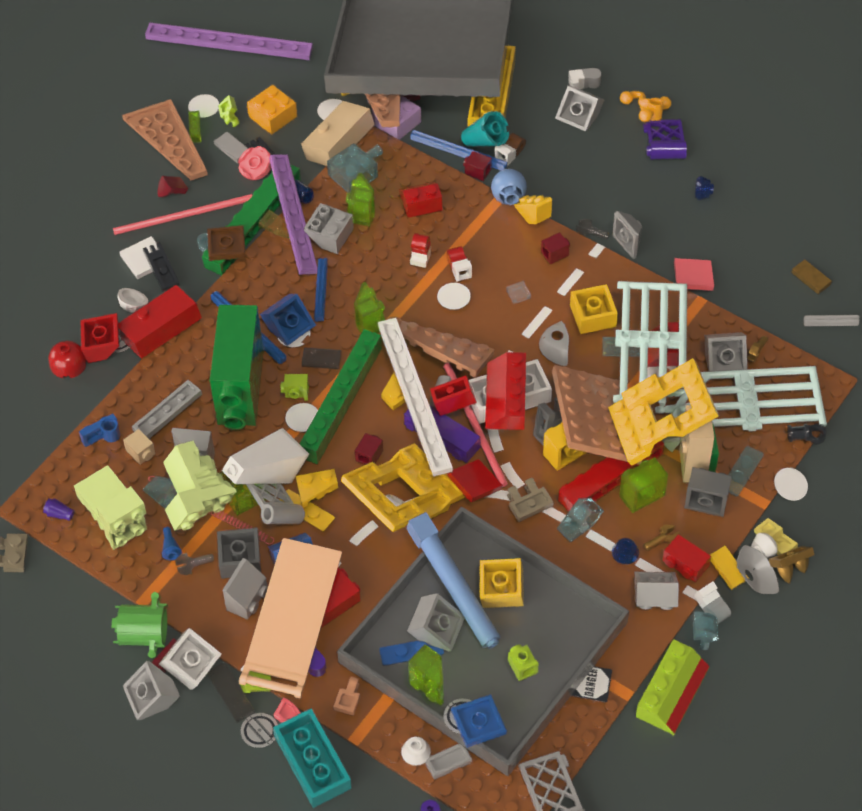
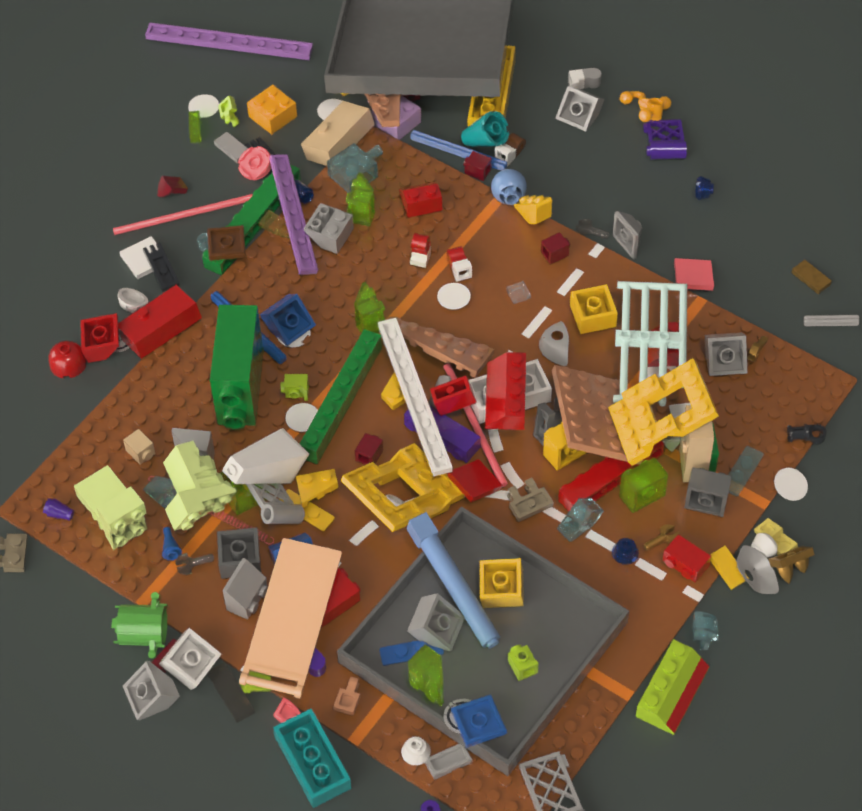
(100, 430): blue plate -> none
(167, 134): nougat wing -> none
(168, 409): light grey plate -> none
(258, 730): light grey sticker -> none
(321, 289): blue axle -> none
(321, 358): clear smoke tile -> none
(595, 685): sticker -> none
(610, 349): clear light blue tile -> none
(656, 590): light grey slope -> none
(712, 602): leg -> none
(747, 397): light aqua piece -> none

